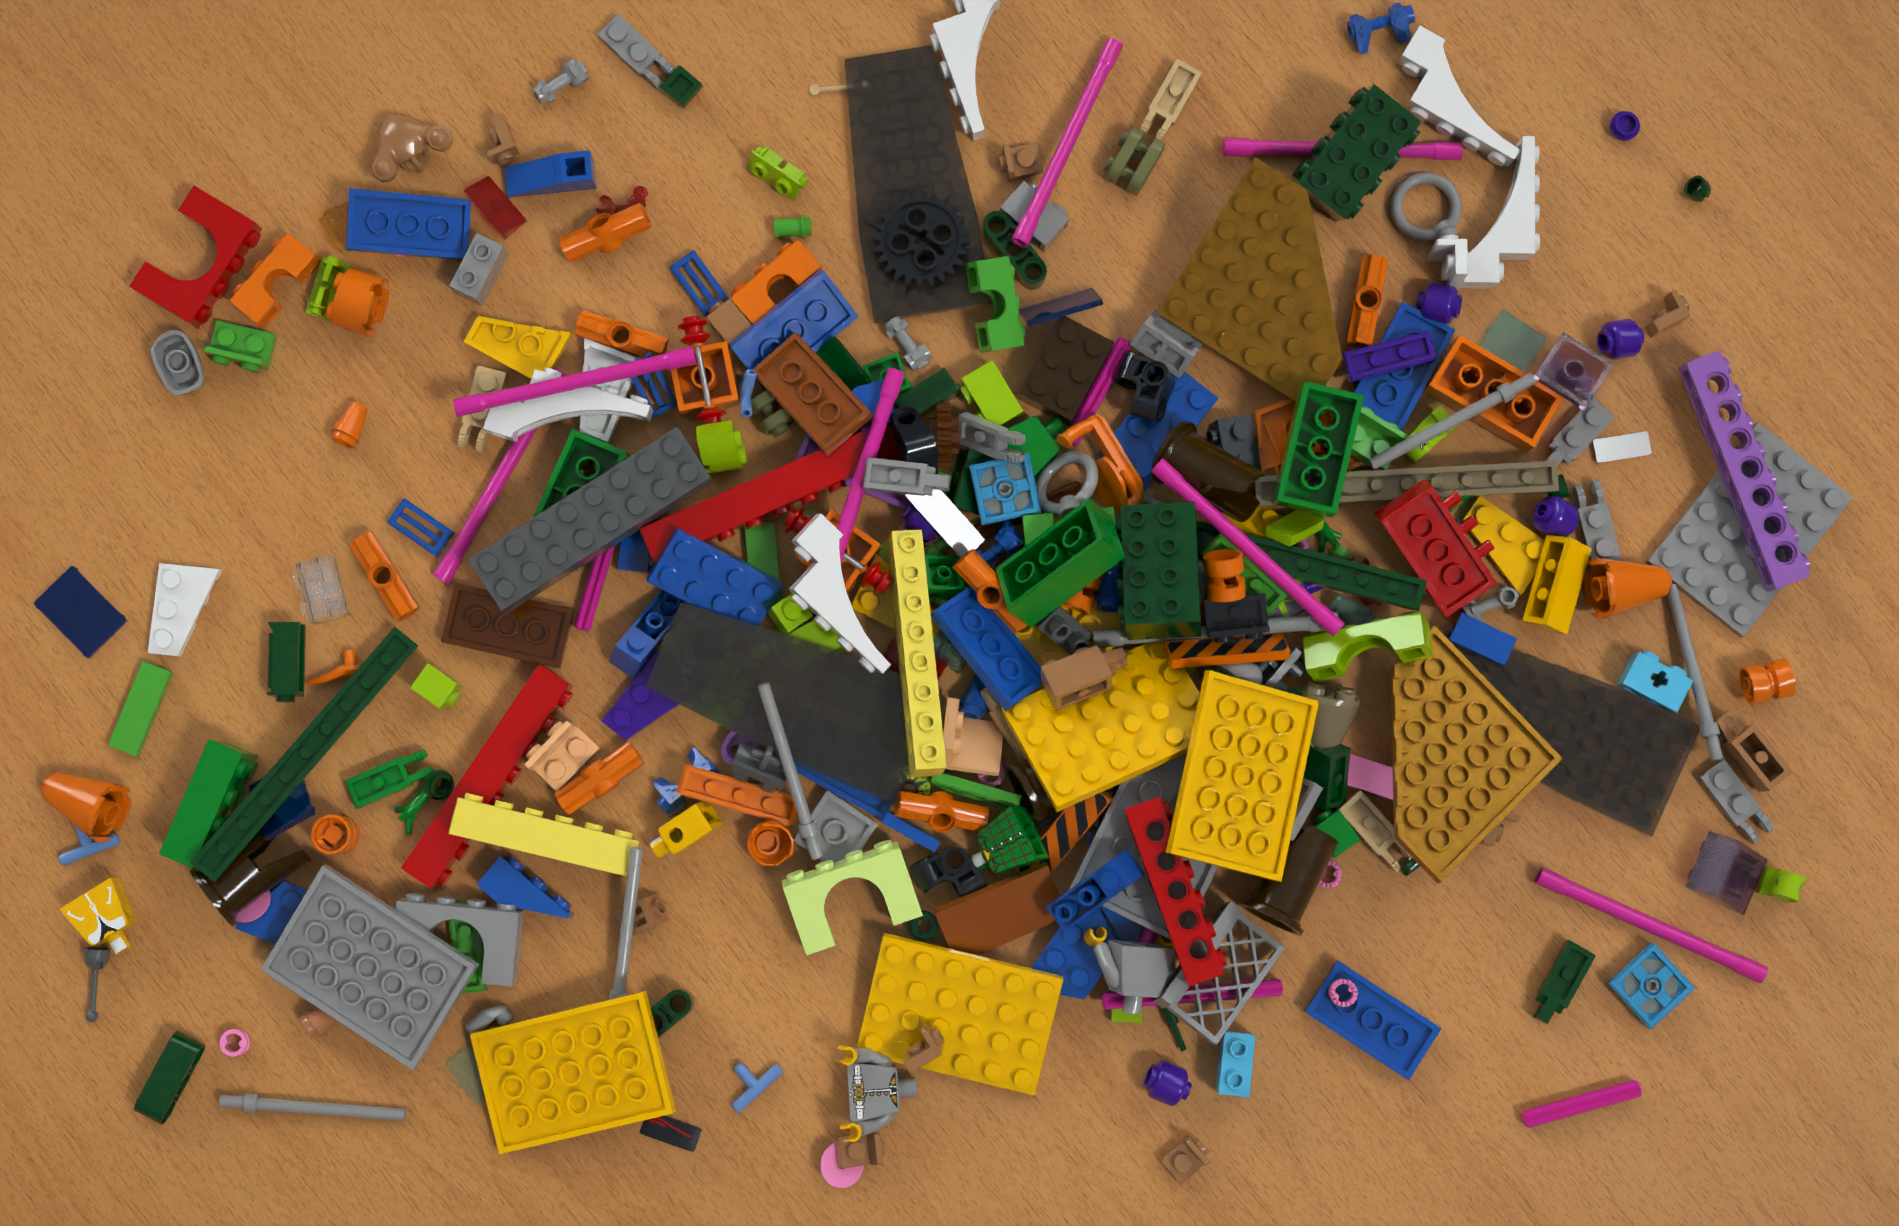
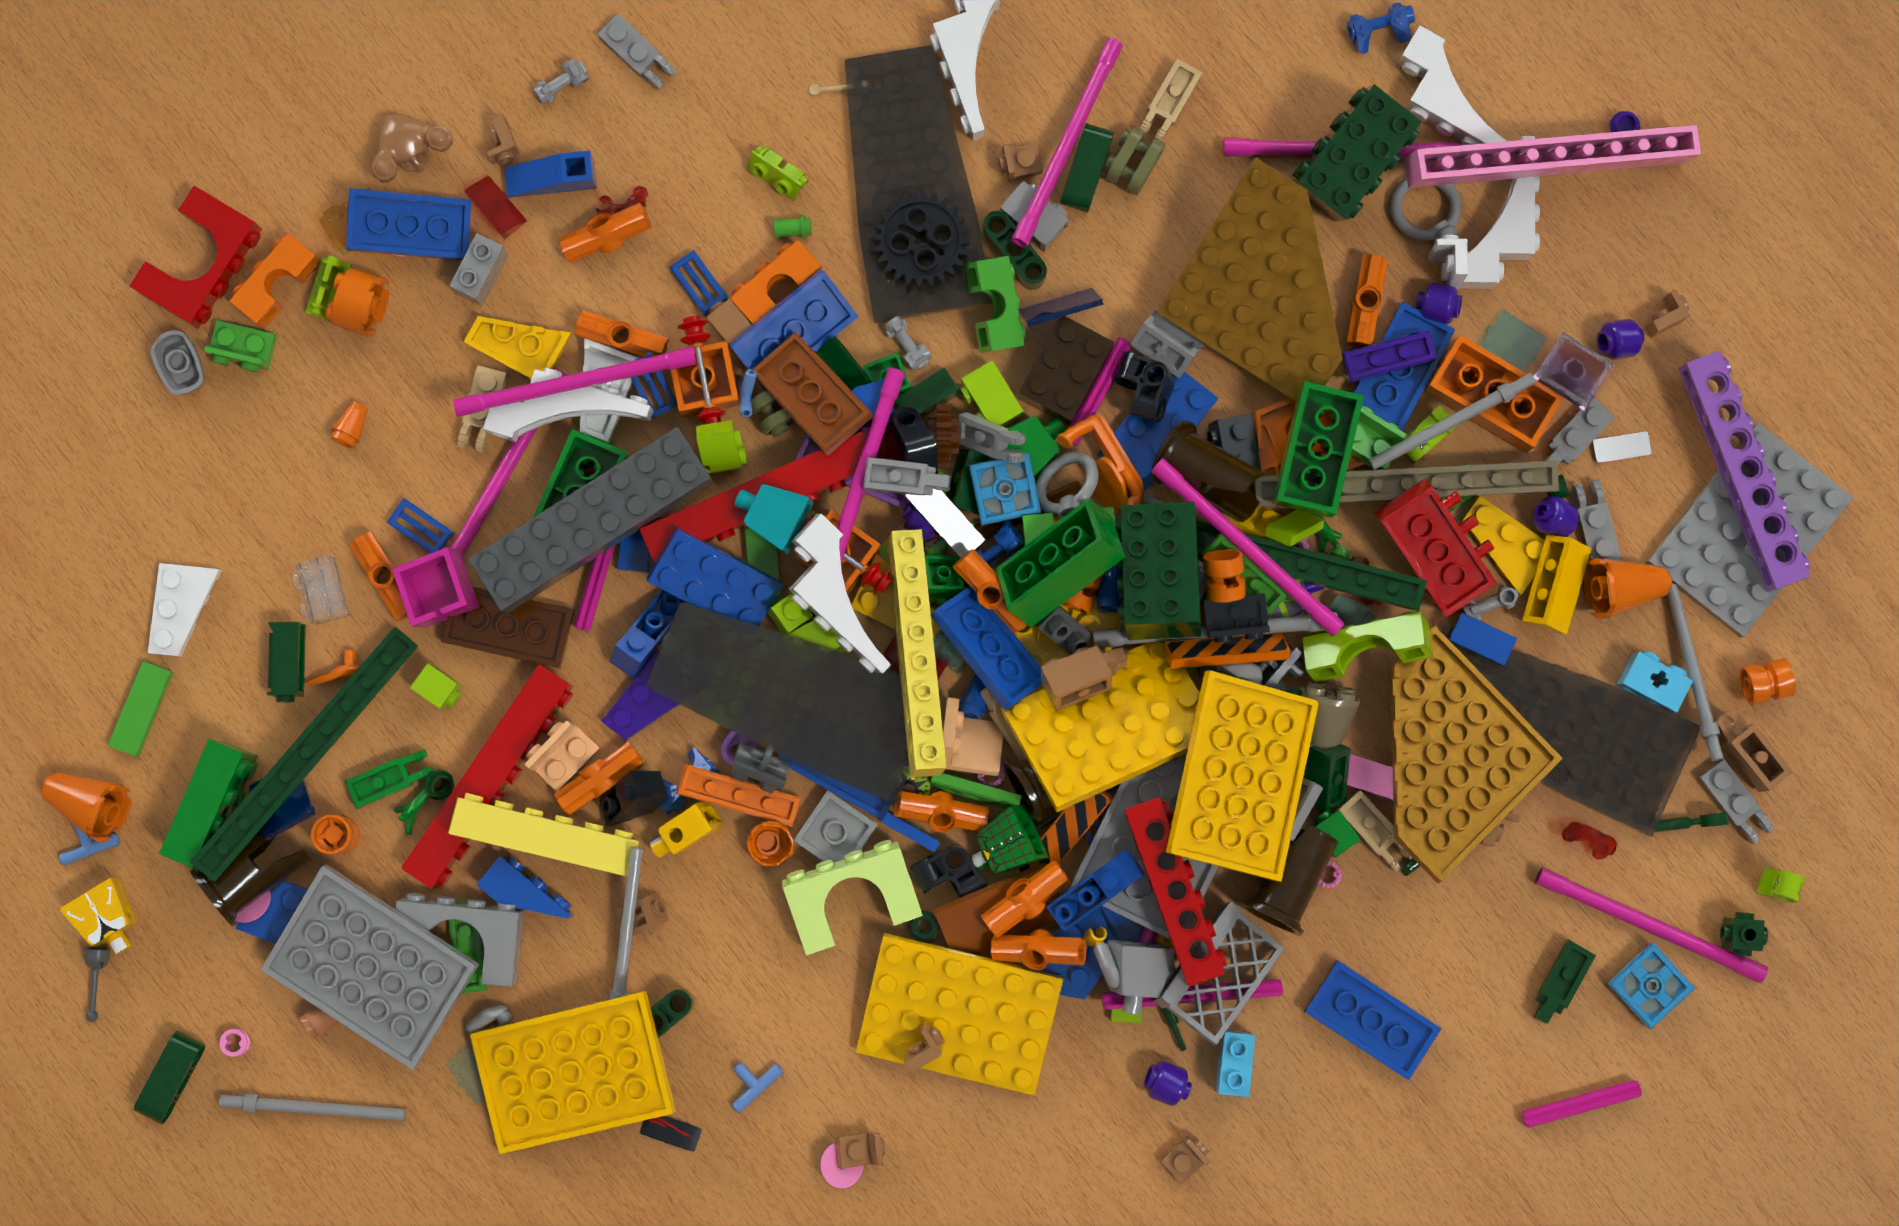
(80, 612): clear blue piece -> none
(435, 587): none -> dark pink piece
(633, 797): none -> black slope
(681, 86): dark green plate -> none
(775, 514): none -> teal torso
(807, 826): light grey bar -> none
(872, 1090): light grey torso -> none
(1026, 898): none -> orange piece
(1038, 949): none -> orange piece
(1086, 167): none -> dark green beam
(1334, 996): bright pink bush -> none
(1551, 156): none -> bright pink brick
(1598, 841): none -> clear red piece
(1685, 822): none -> dark green piece
(1691, 188): dark green hinge -> none
(1726, 872): slope -> none
(1733, 931): none -> dark green brick

